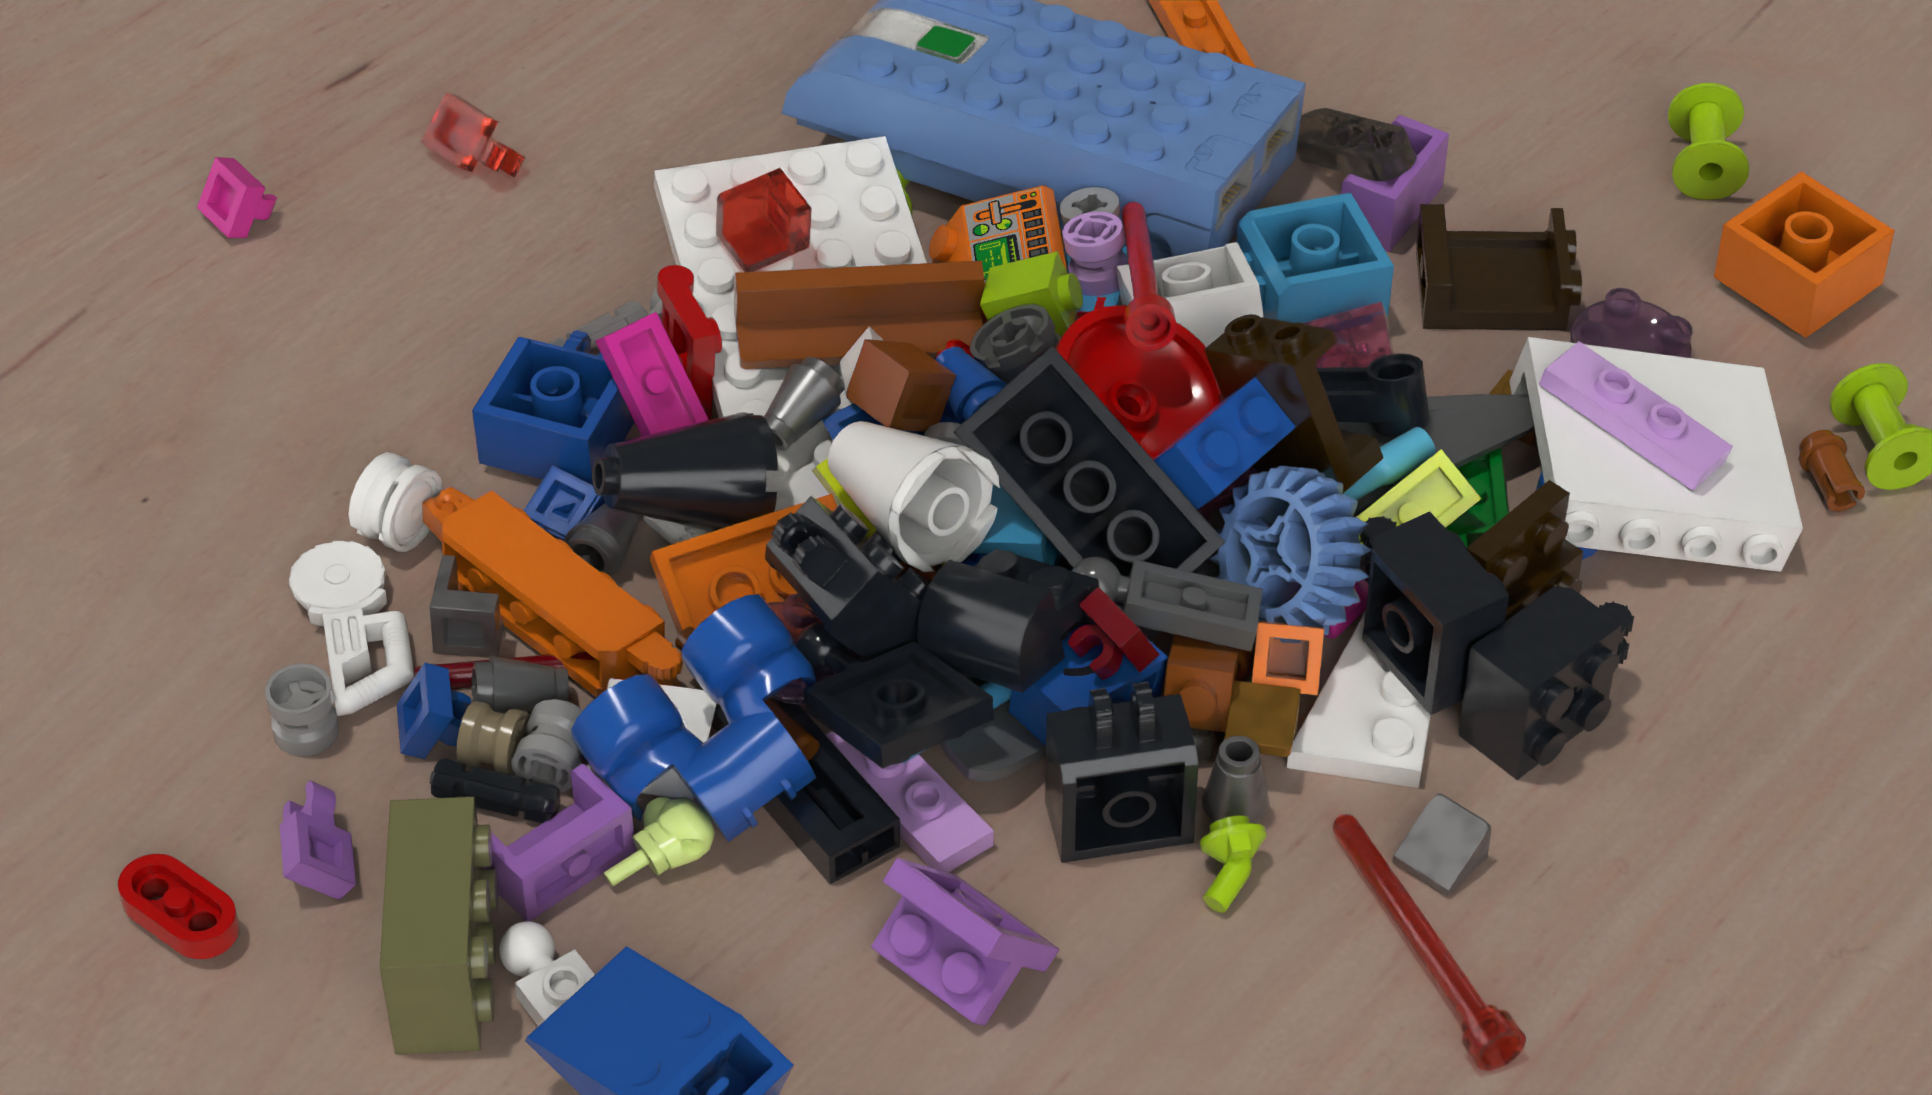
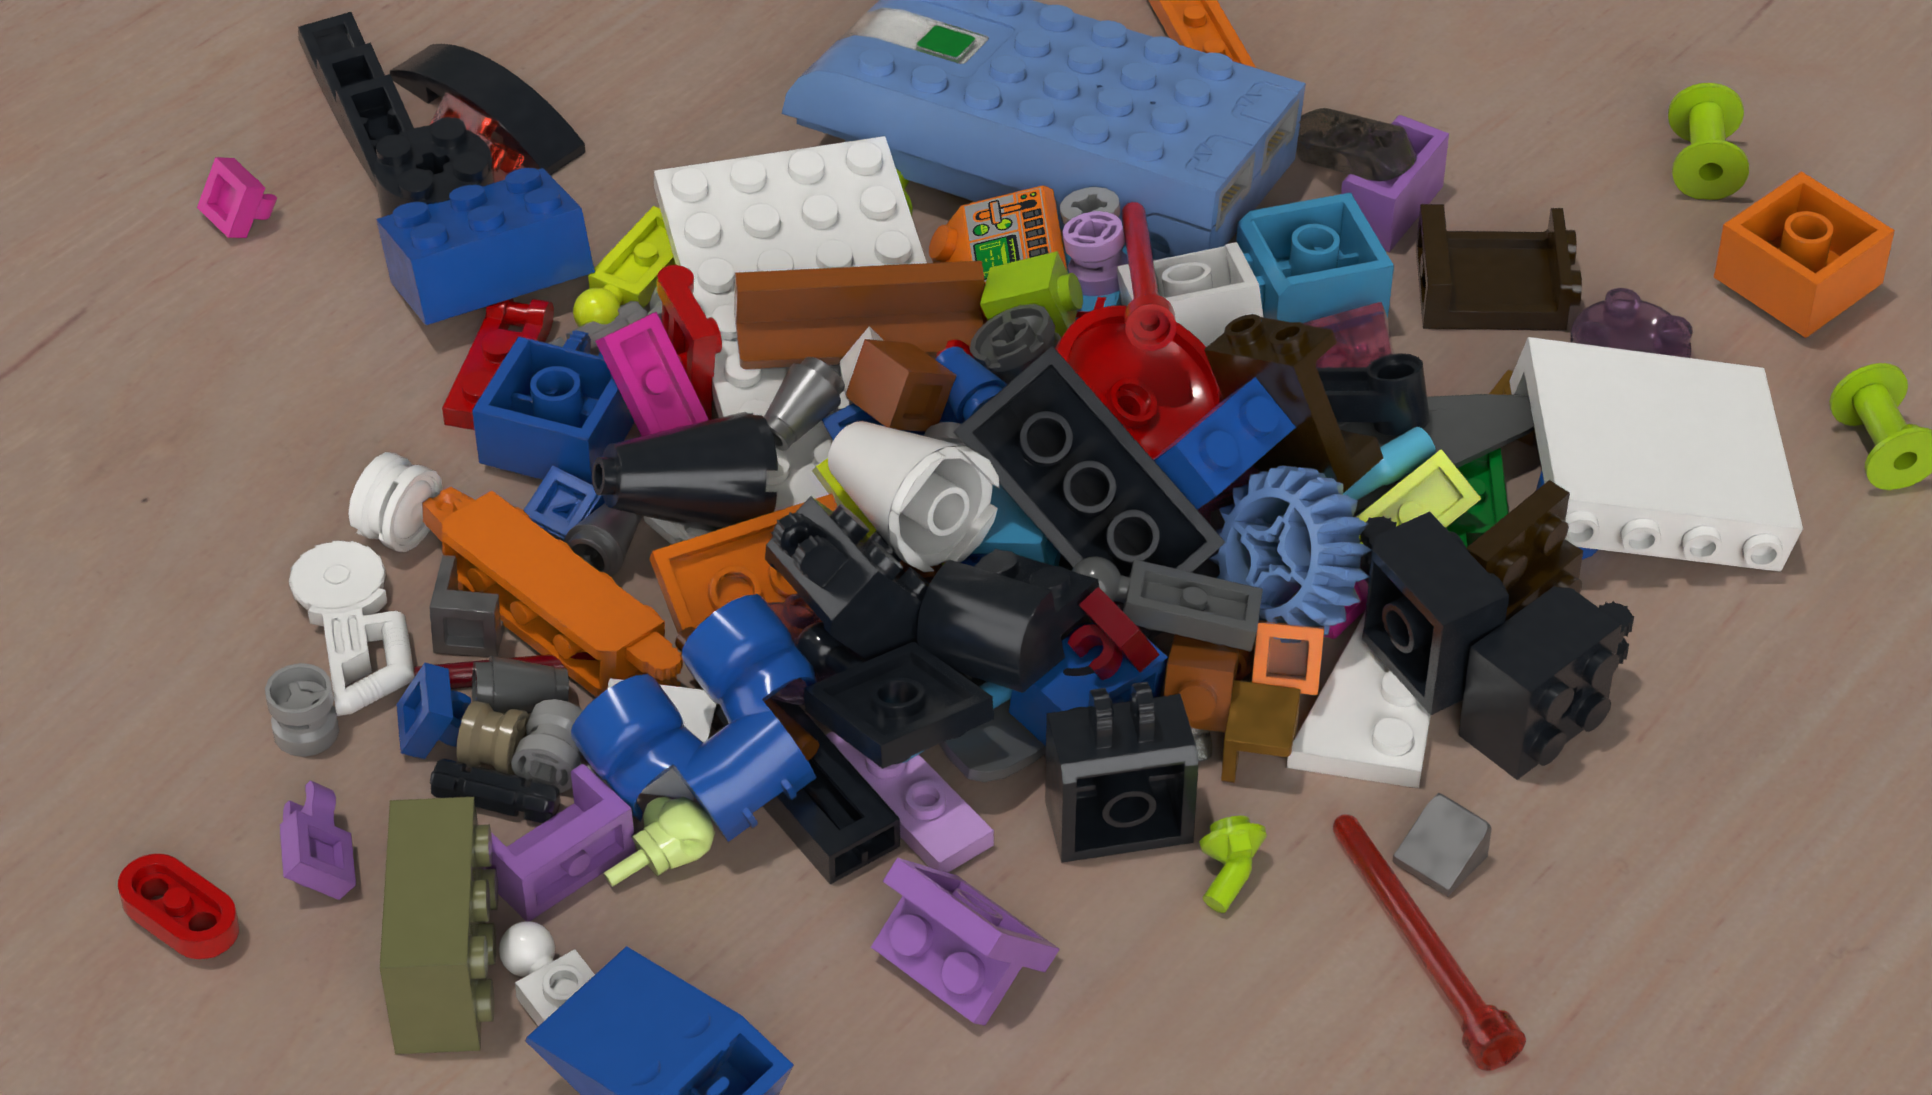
(354, 85): none -> black slope
(430, 164): none -> black brick
(485, 245): none -> blue brick
(490, 350): none -> red plate
(523, 114): none -> black slope
(626, 271): none -> neon yellow plate
(763, 220): clear red panel -> none
(1236, 782): flat silver cone -> none
(1635, 415): lavender plate -> none
(1825, 458): dark orange pin -> none

